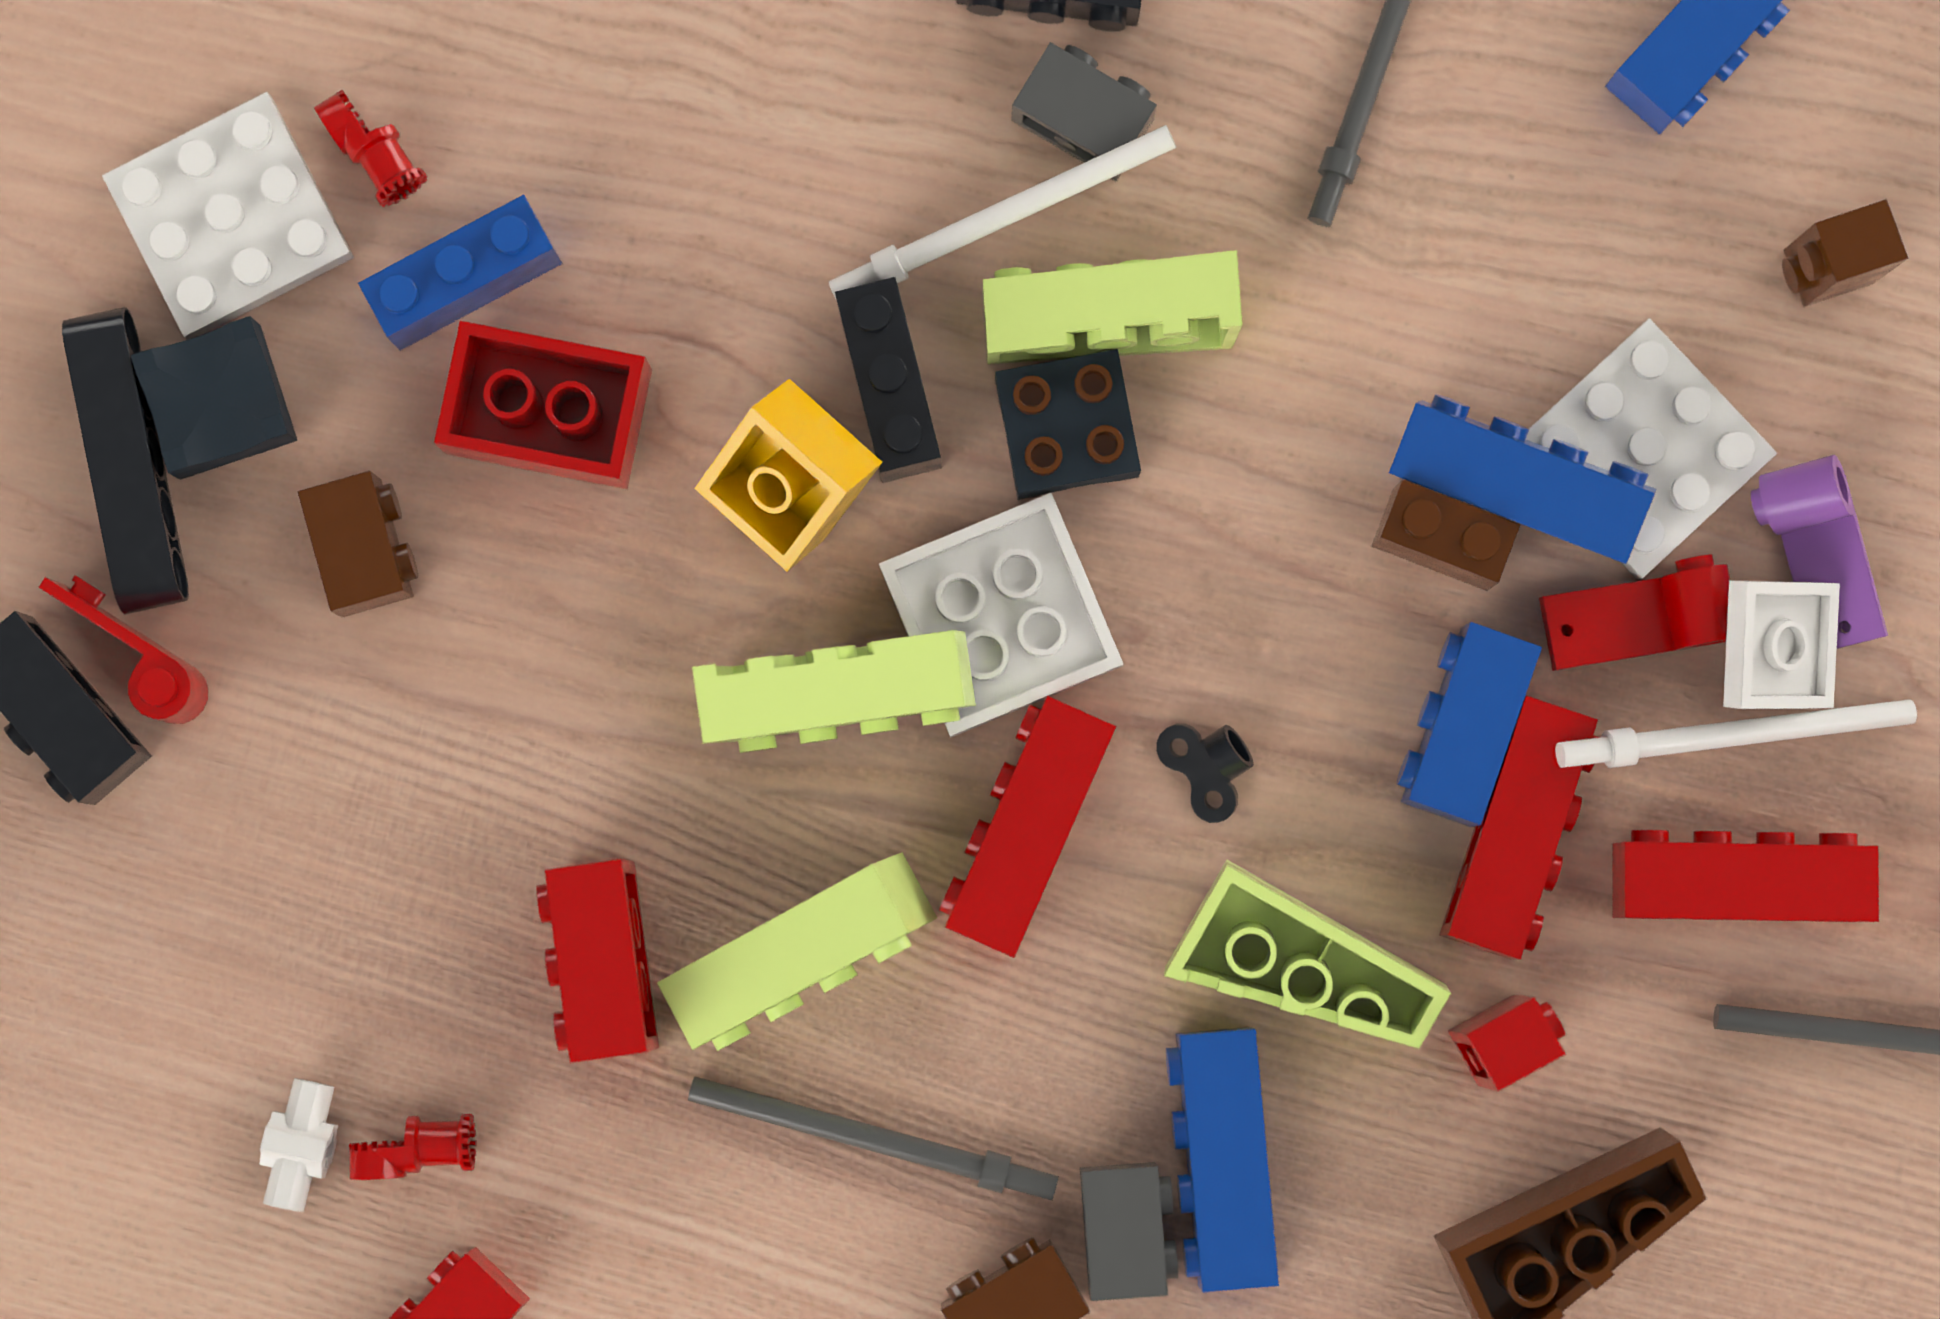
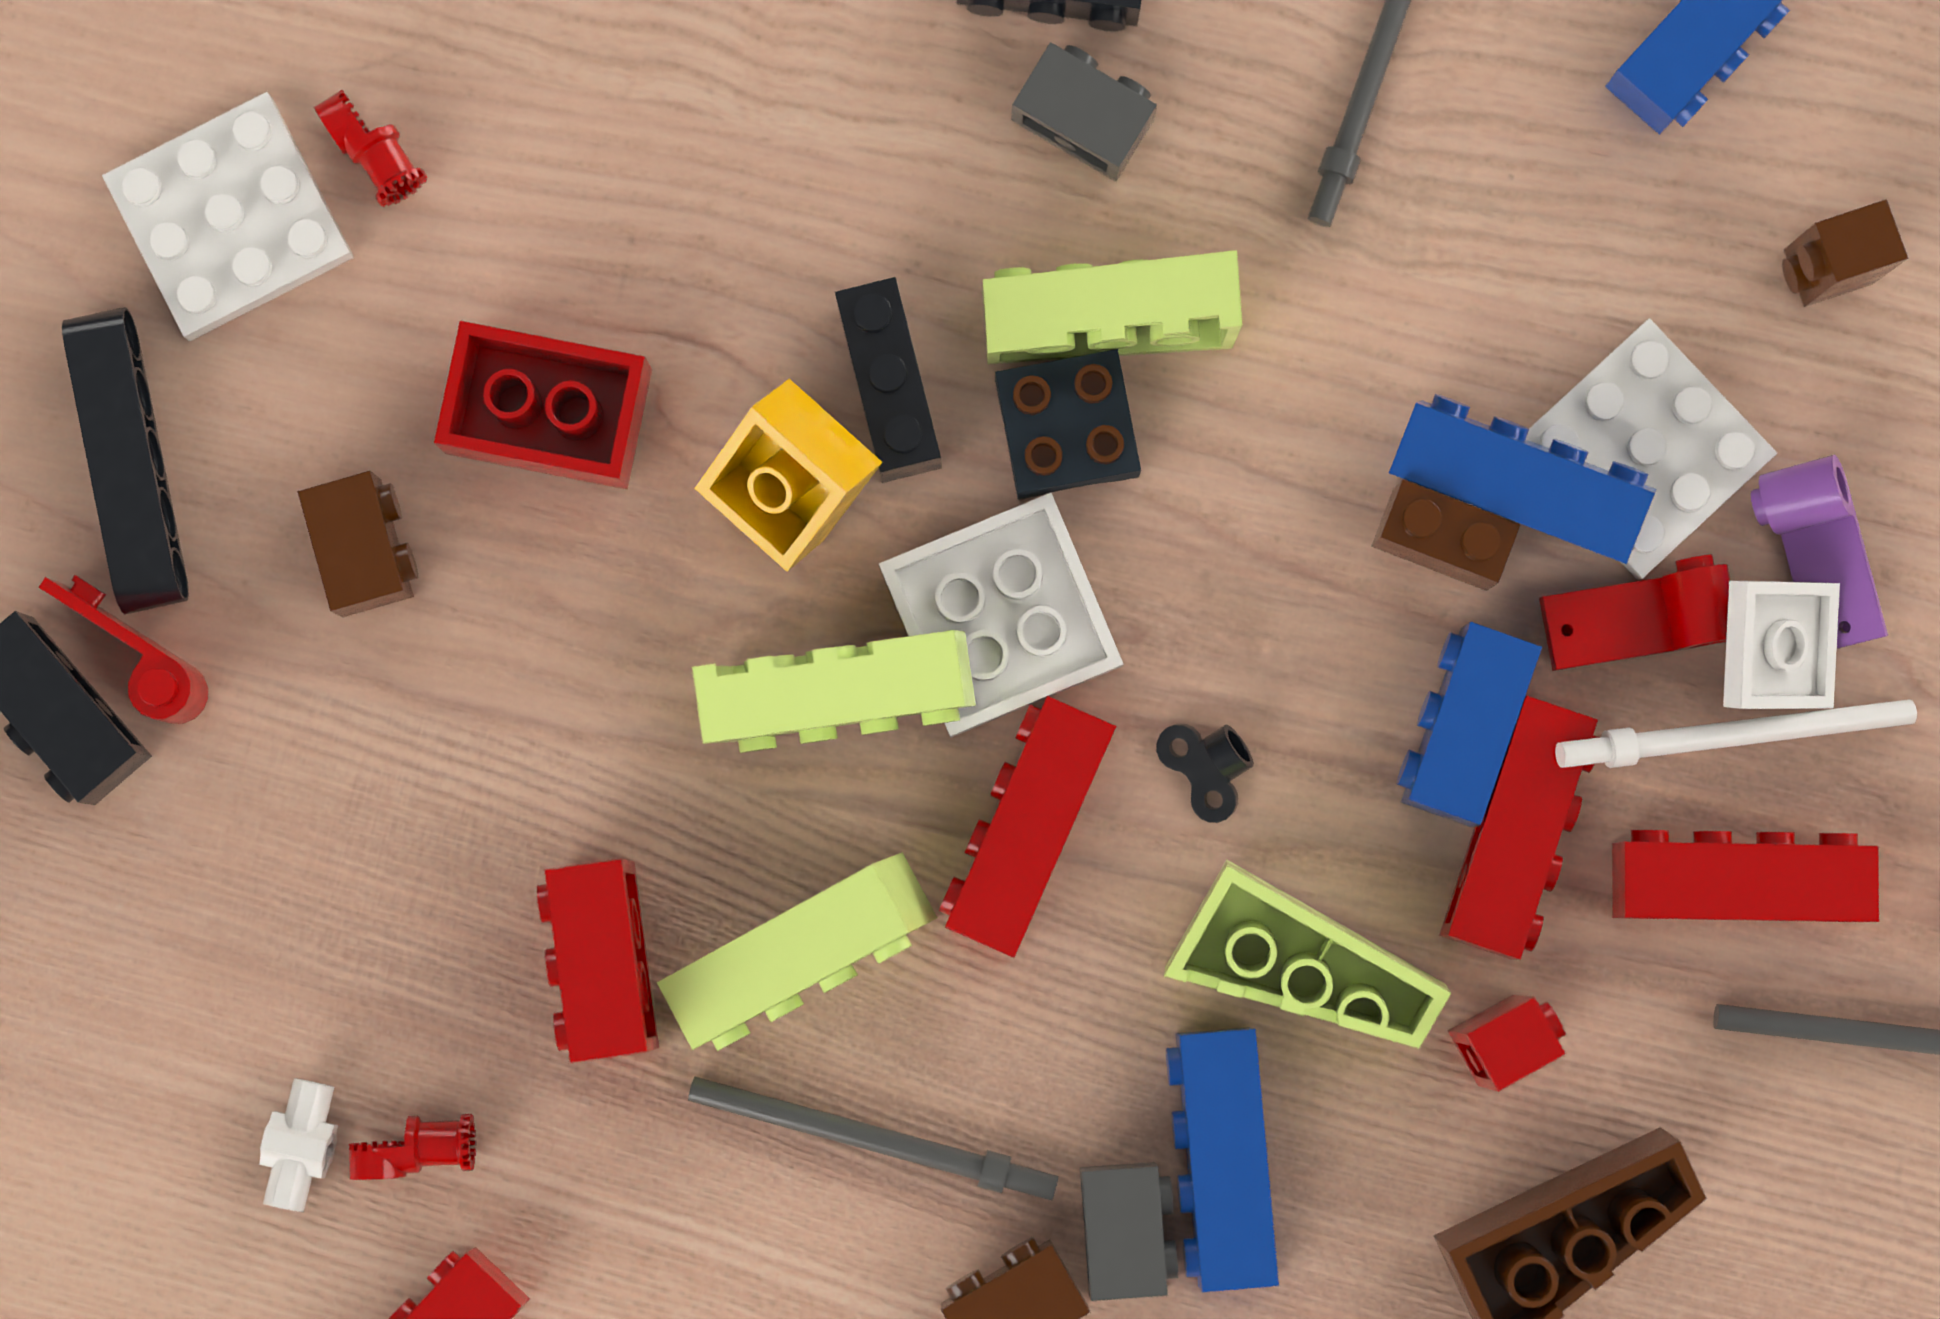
(214, 398): black brick -> none
(460, 273): blue brick -> none
(898, 262): white bar -> none

